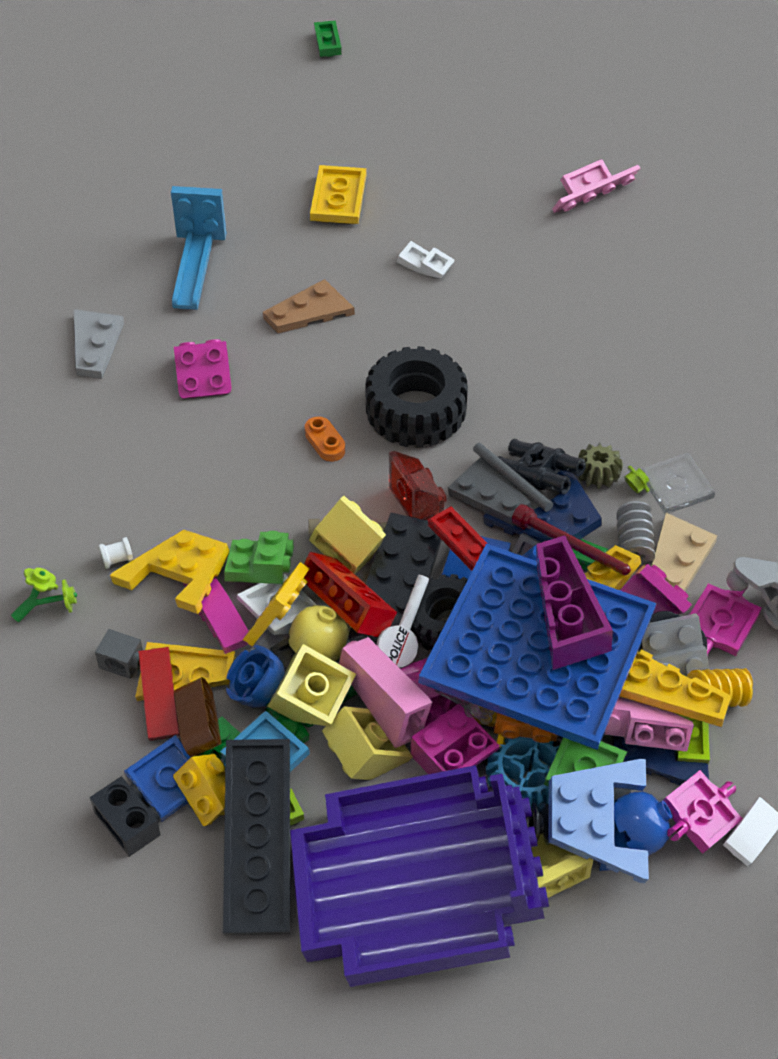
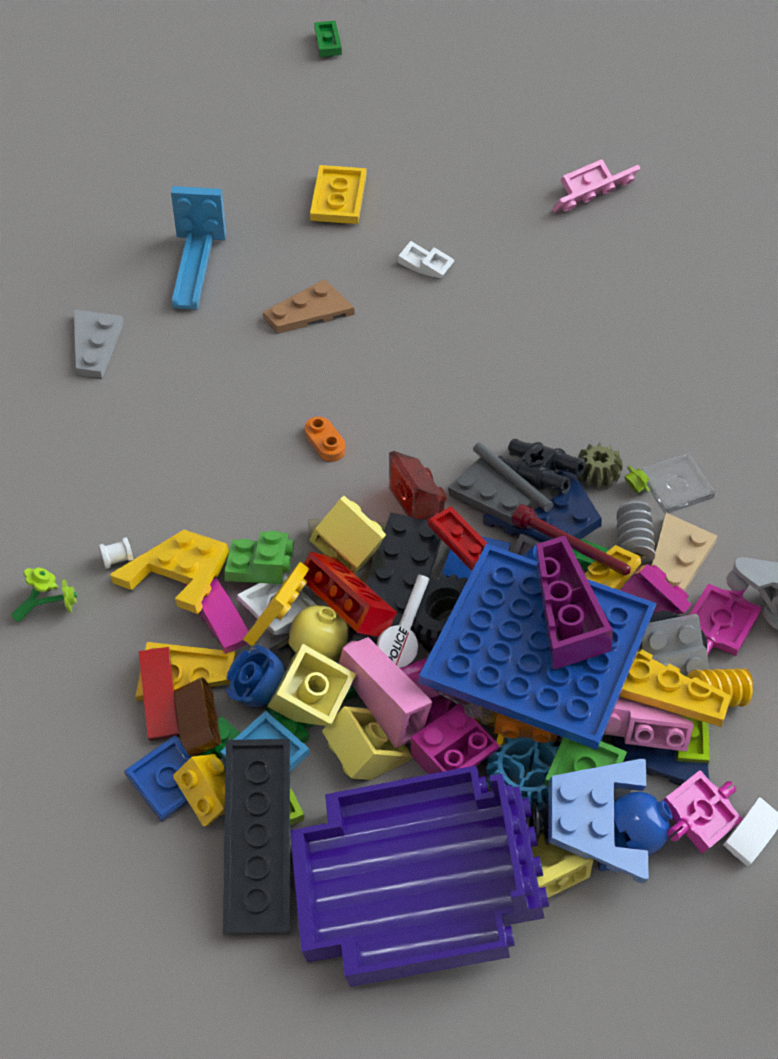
(119, 653): dark grey brick -> none
(120, 818): black brick -> none
(202, 369): dark pink bracket -> none
(416, 371): black tyre -> none

